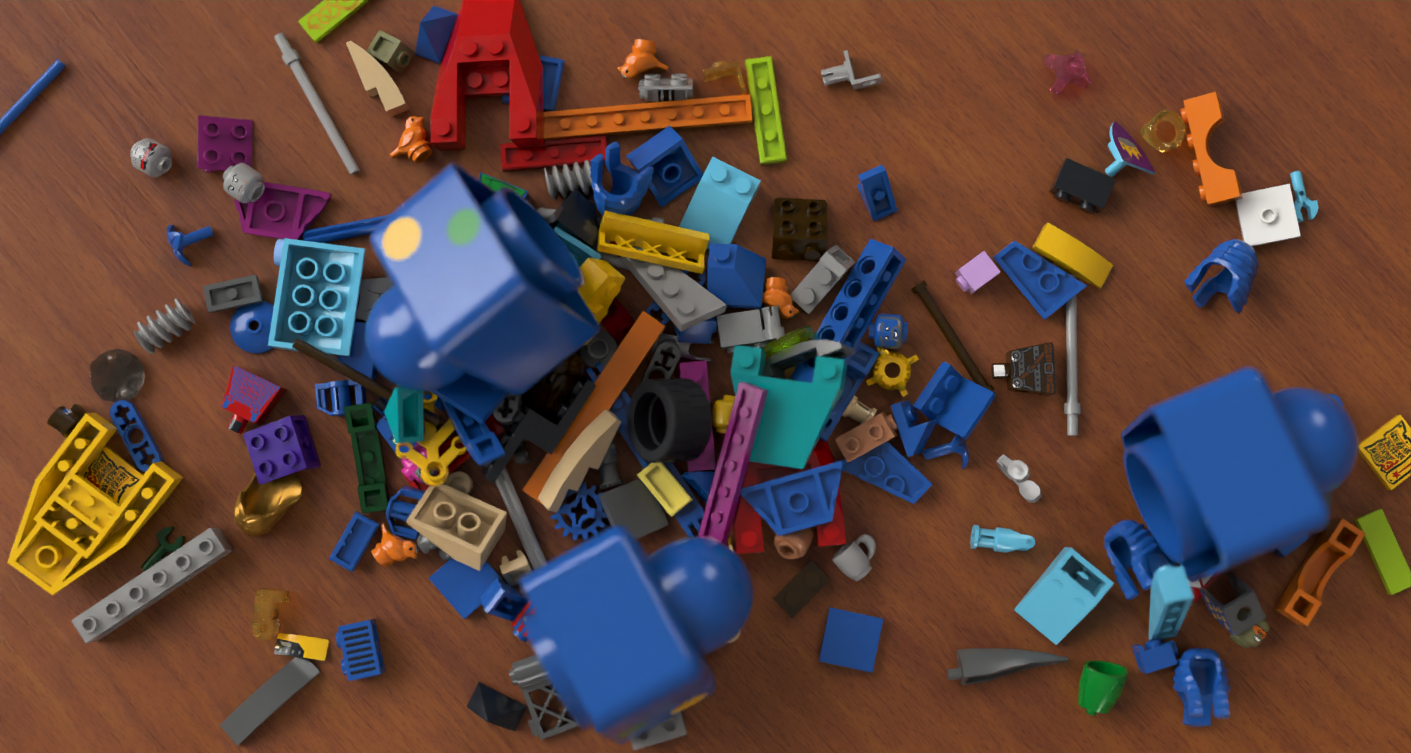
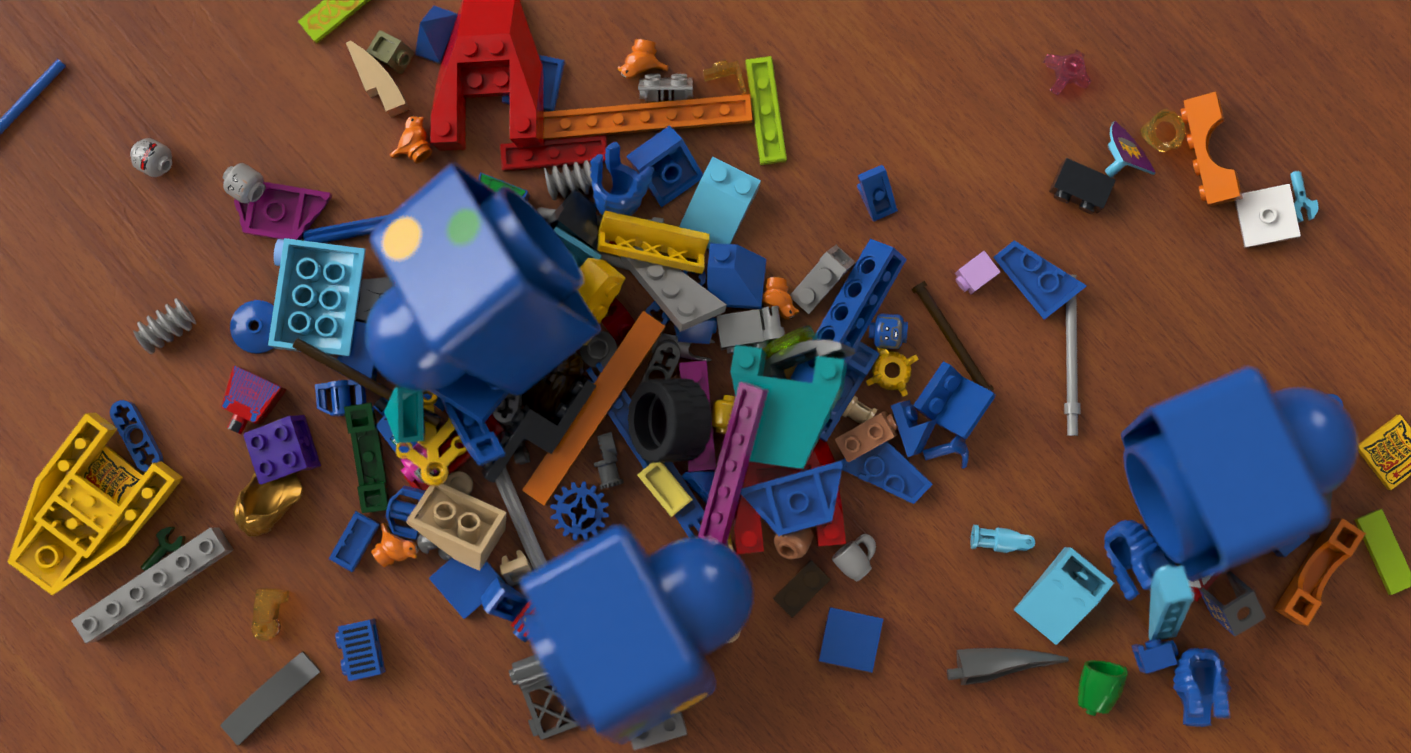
(65, 419): dark brown leg -> none
(117, 375): clear smoke dish -> none
(179, 241): blue plant -> none
(223, 143): magenta hinge -> none
(233, 294): dark grey plate -> none
(293, 60): light grey bar -> none
(301, 646): yellow sticker -> none
(496, 707): black slope -> none
(585, 452): tan slope -> none
(634, 508): dark grey tile -> none
(799, 229): dark brown bracket -> none
(846, 72): light grey bracket -> none
(1019, 474): light grey piece -> none
(1028, 370): torso -> none
(1072, 255): yellow slope -> none
(1235, 279): blue hair -> none
(1254, 635): olive head -> none

